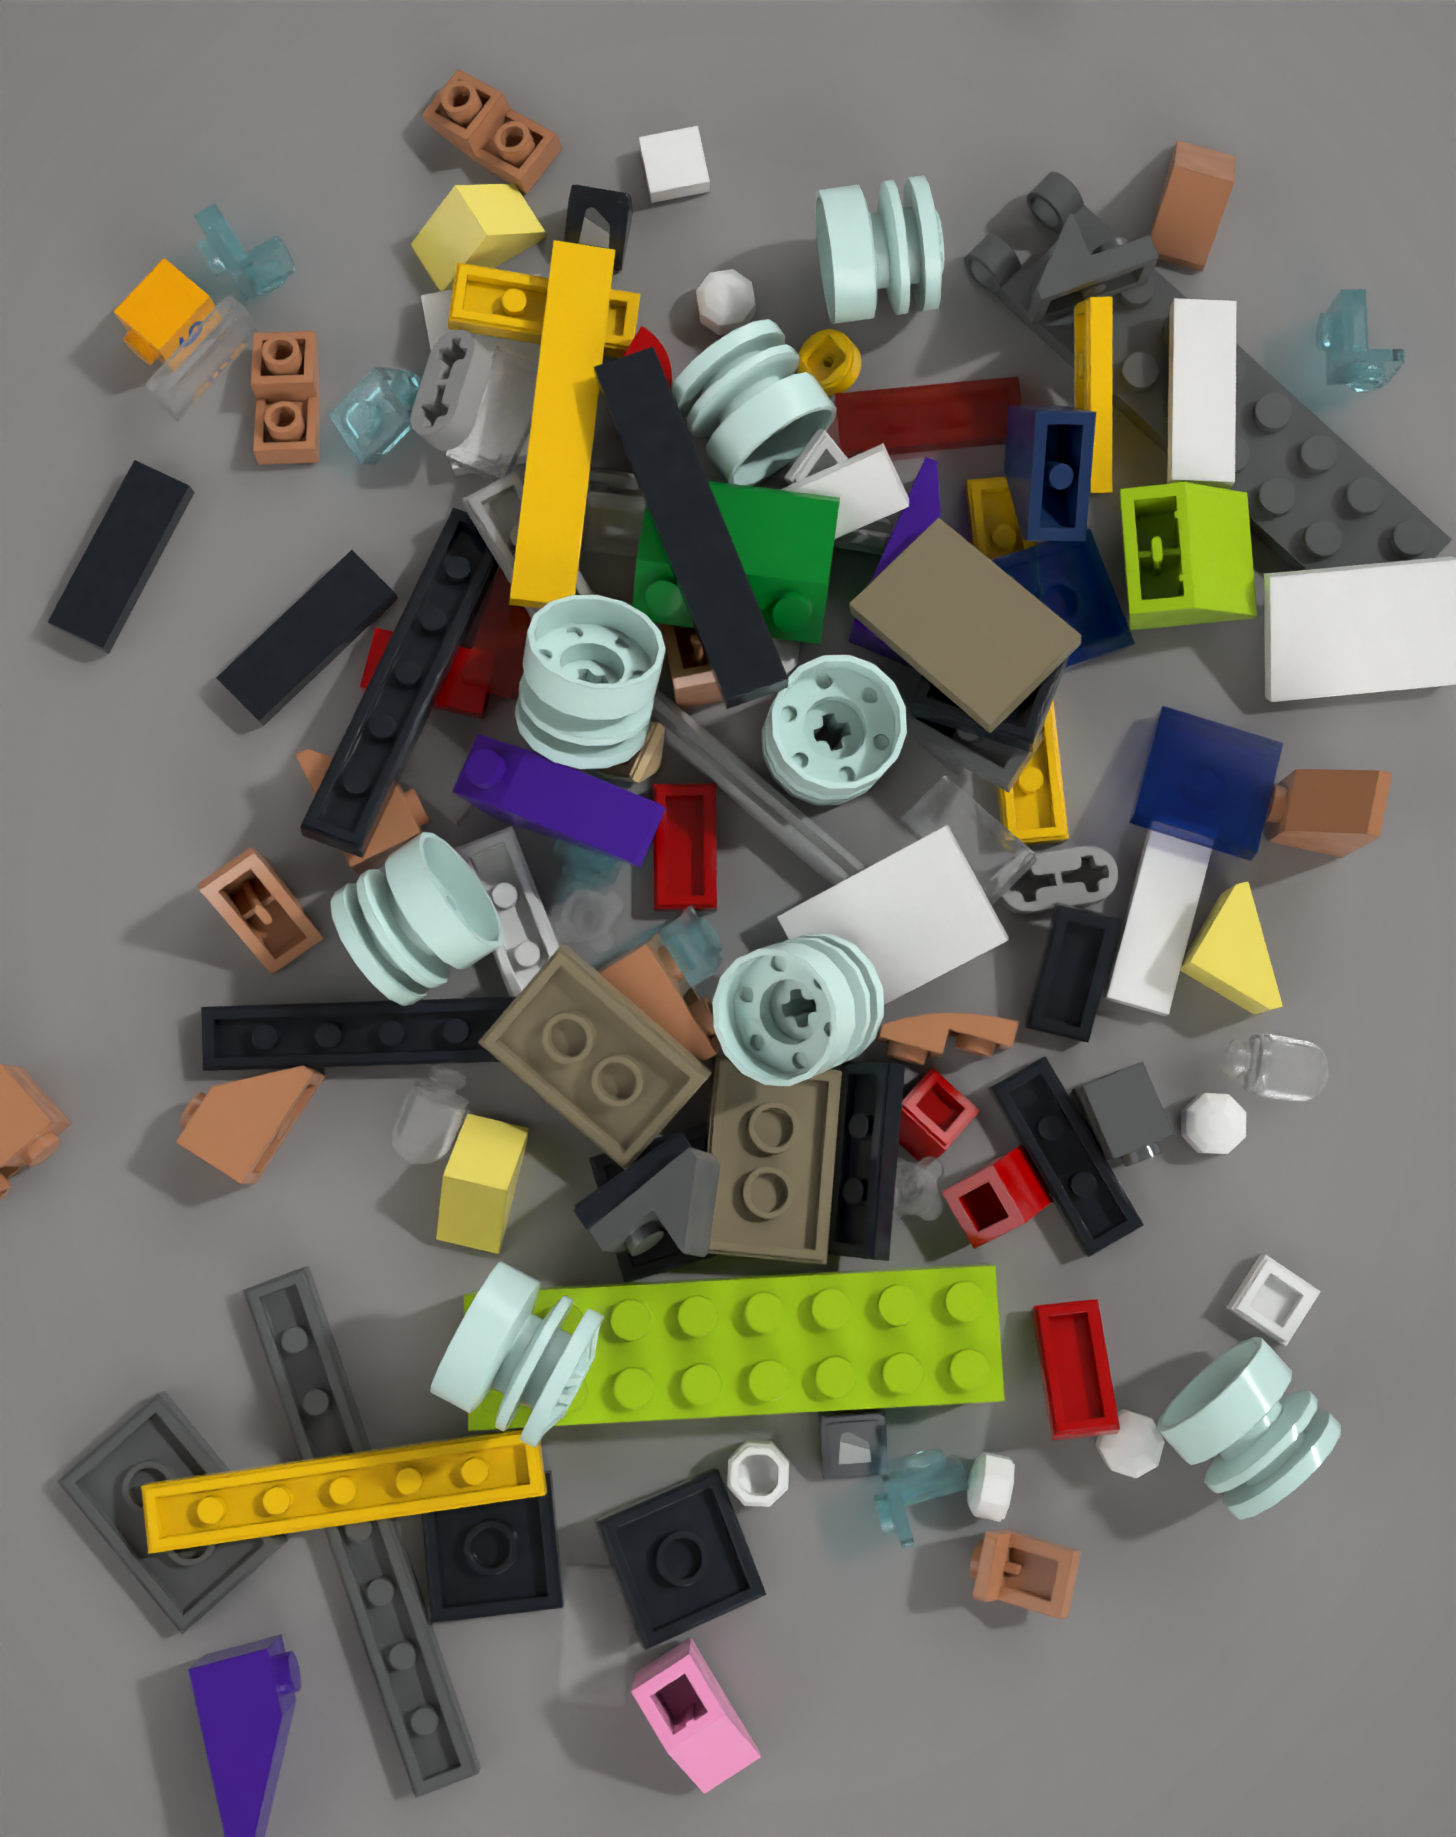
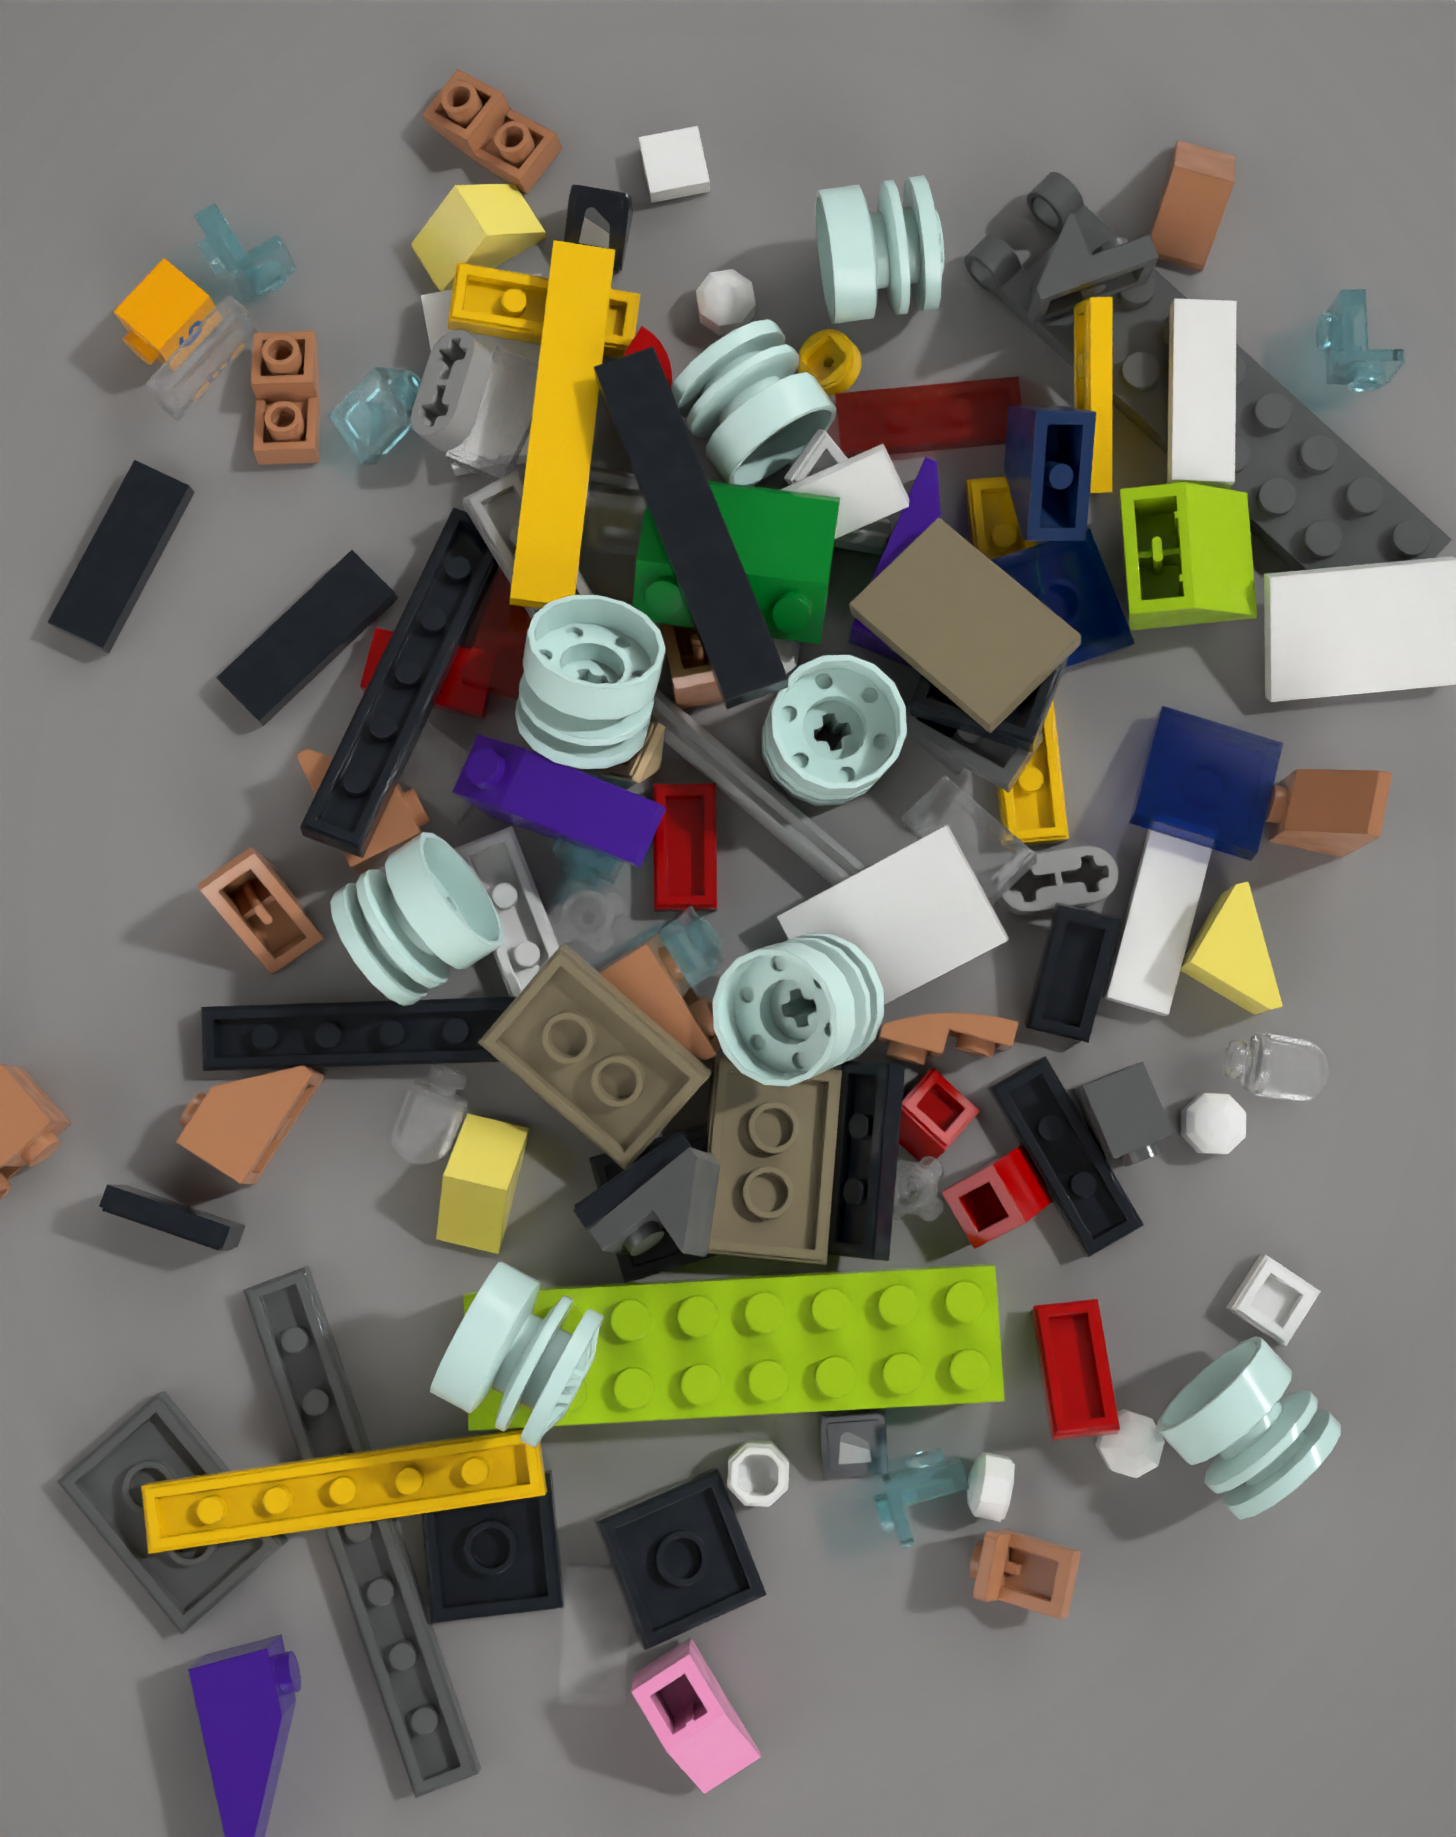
(171, 1217): none -> black tile

